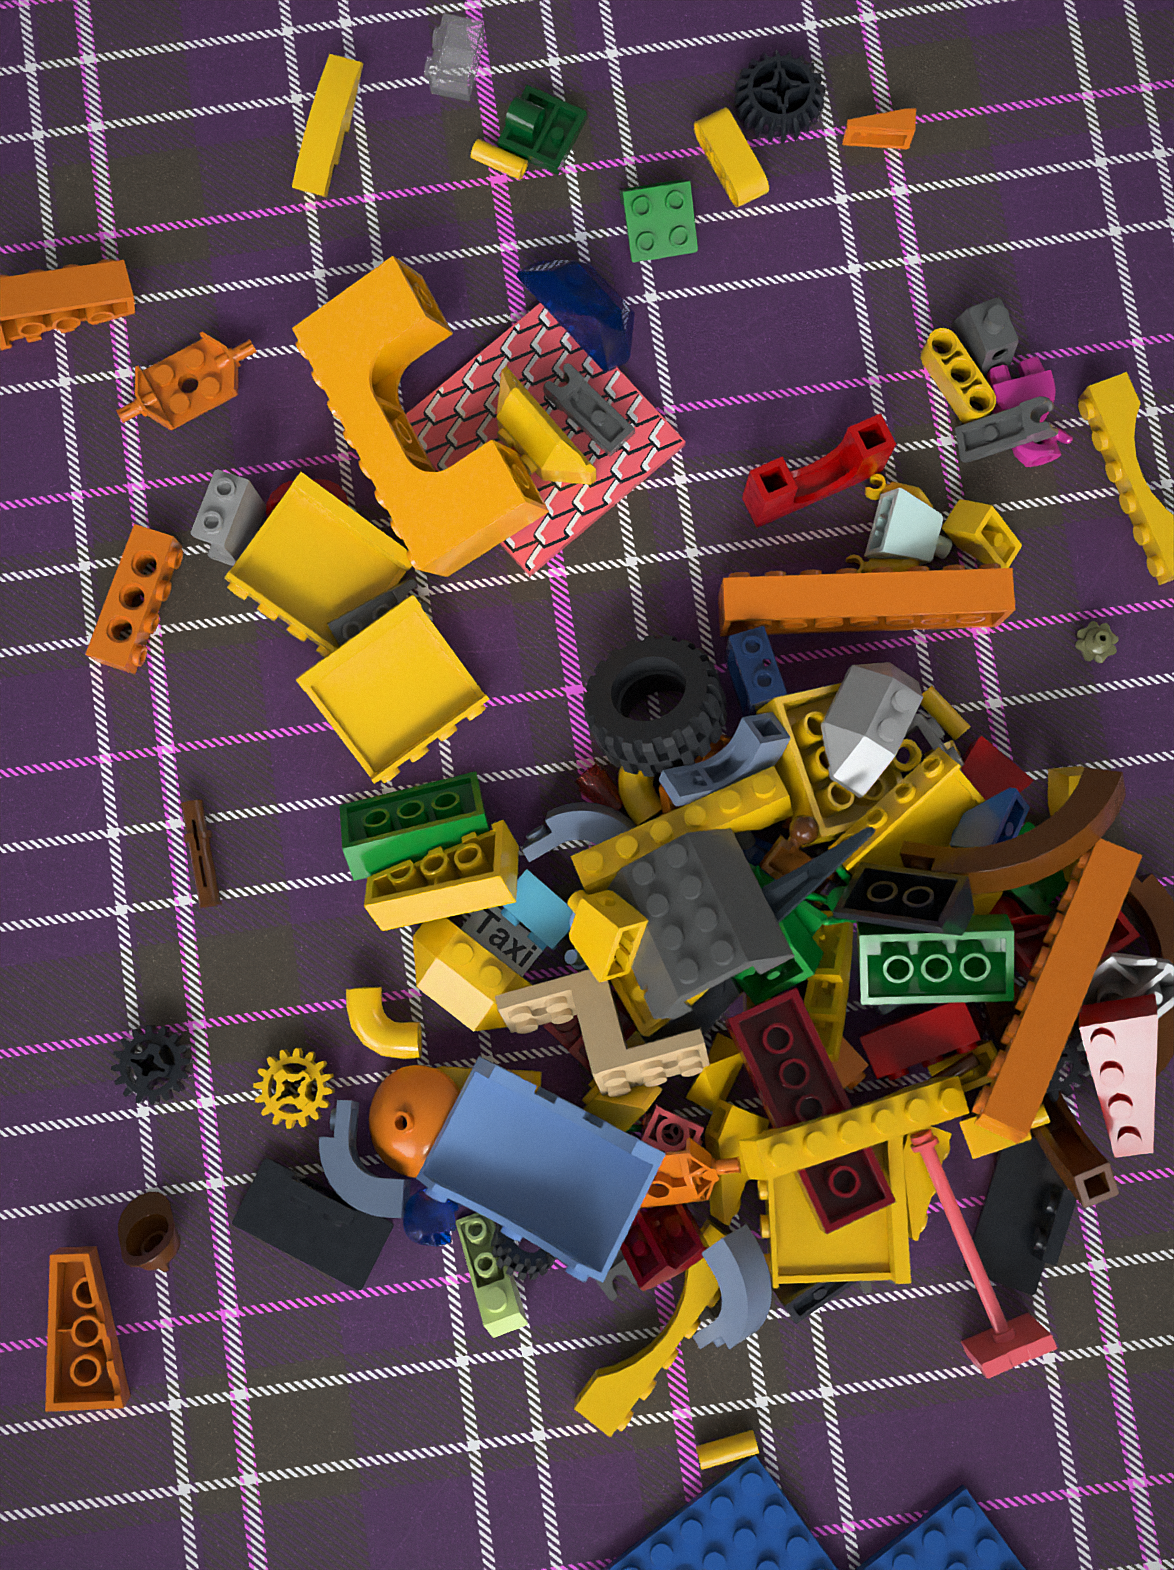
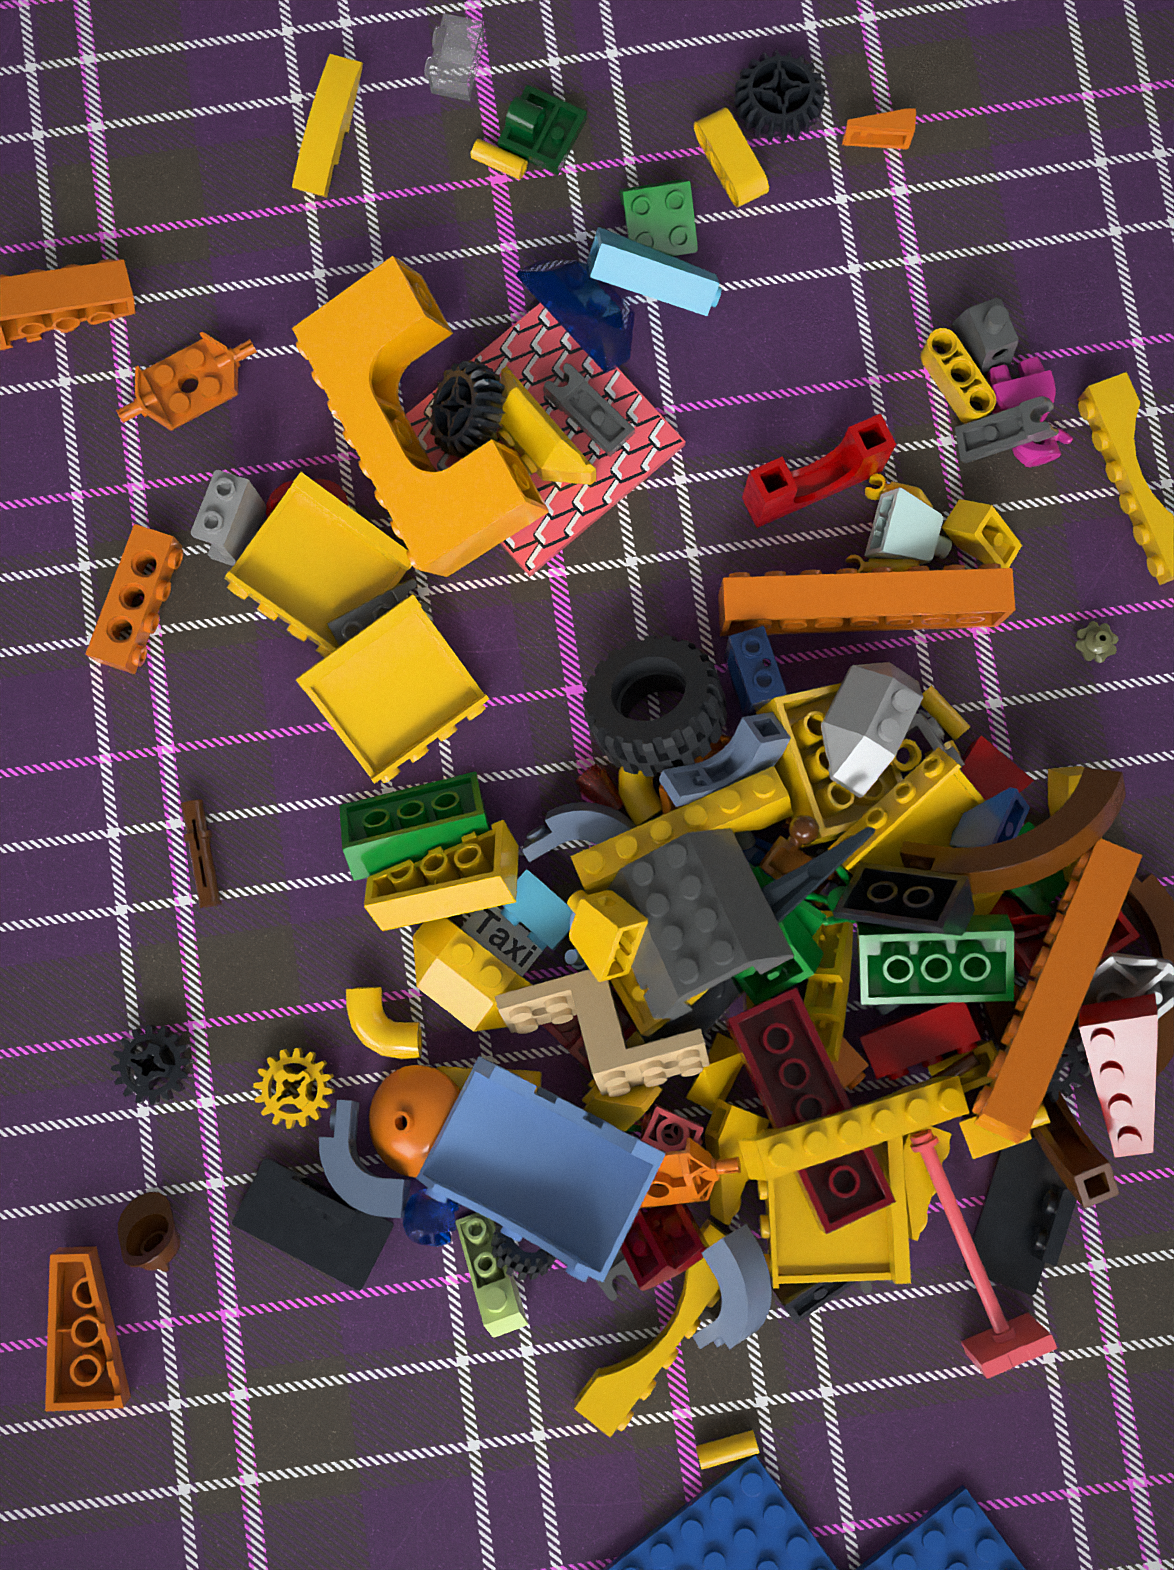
(467, 408): none -> black gear
(652, 273): none -> medium azure slope

